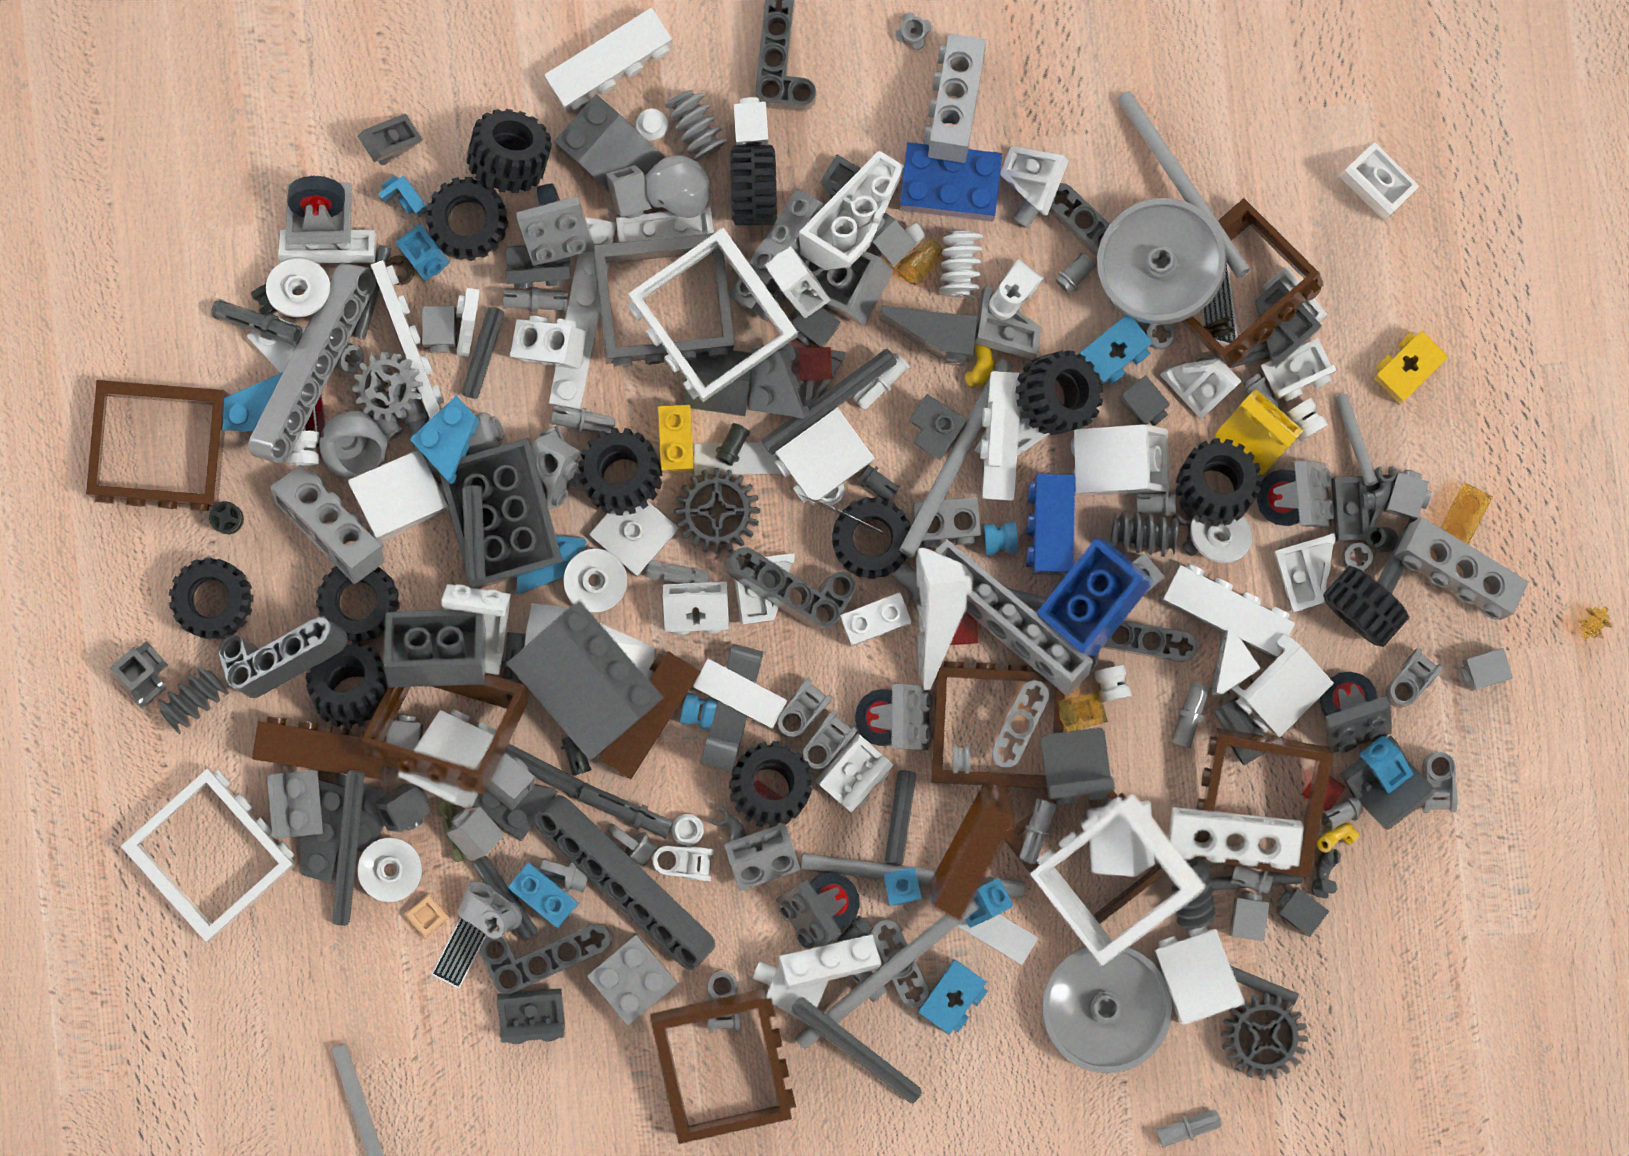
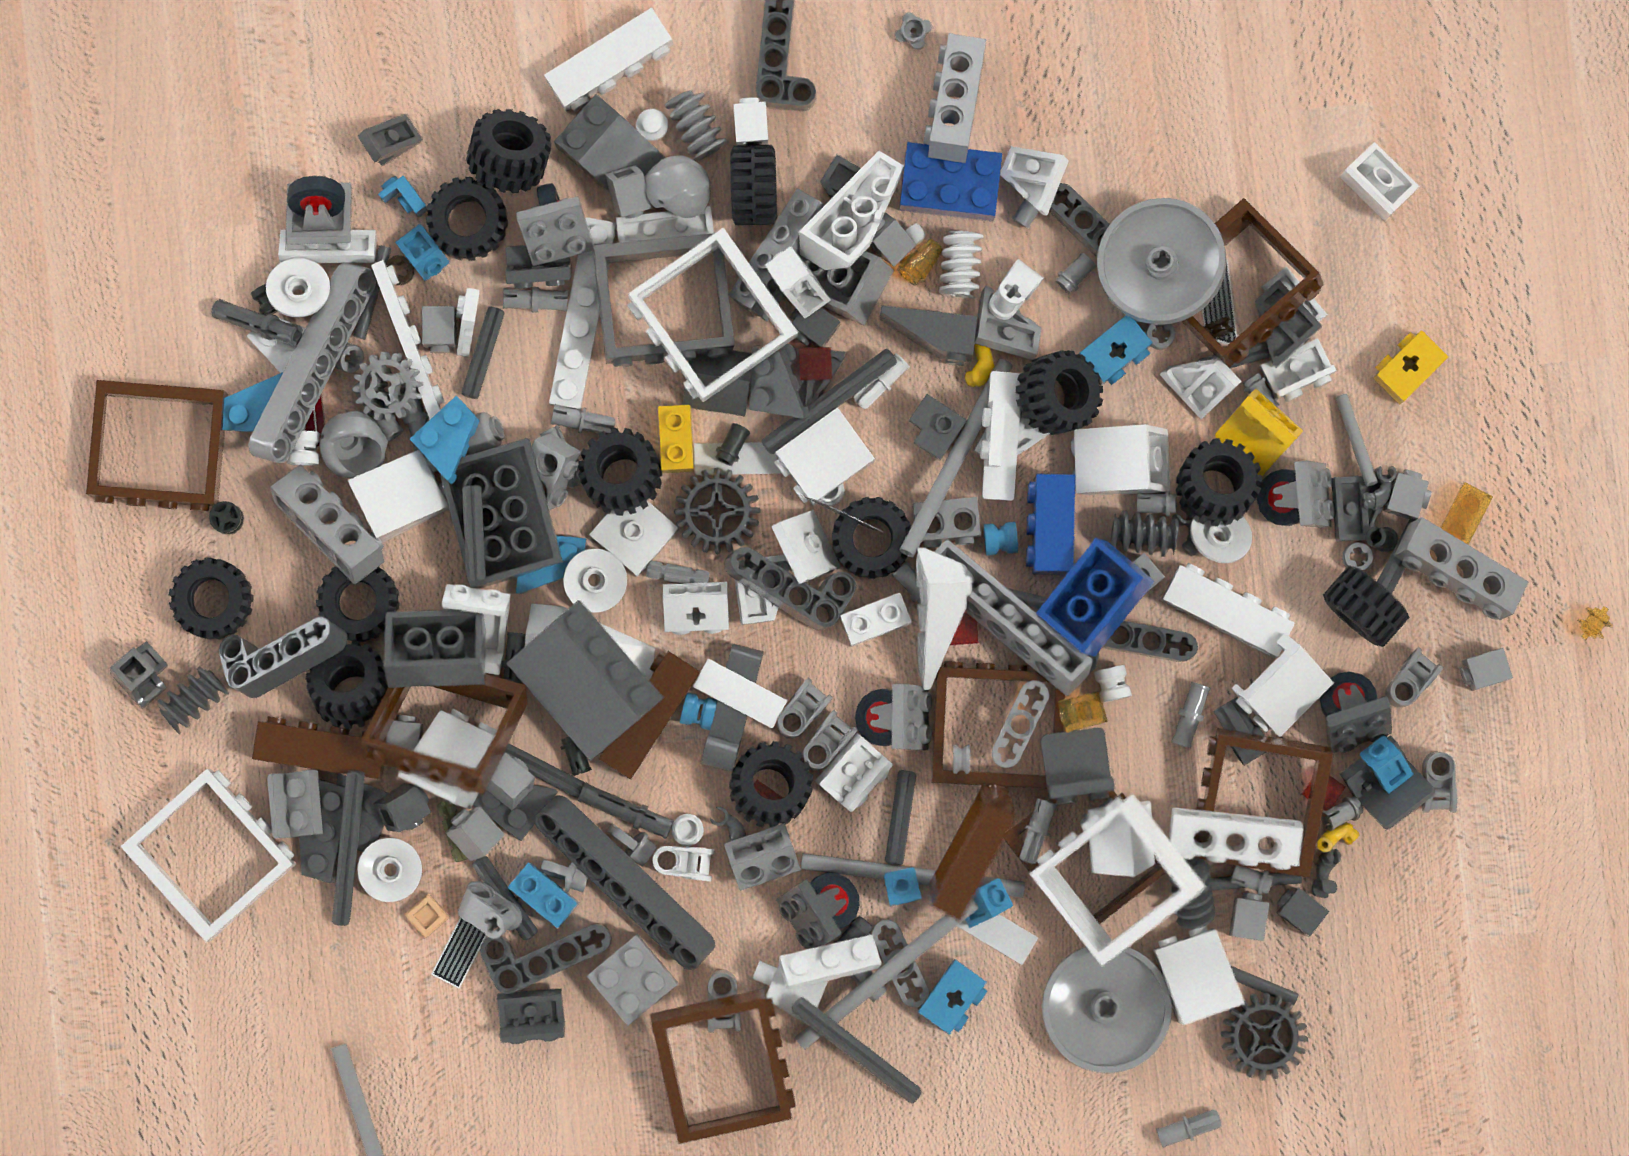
(548, 348): white brick -> none
(806, 546): none -> white plate
(878, 483): dark grey pin -> none
(1145, 402): dark grey brick -> none
(1178, 176): light grey piece -> none
(1233, 663): white slope -> none
(1306, 571): white wing -> none
(1311, 424): white wheel -> none

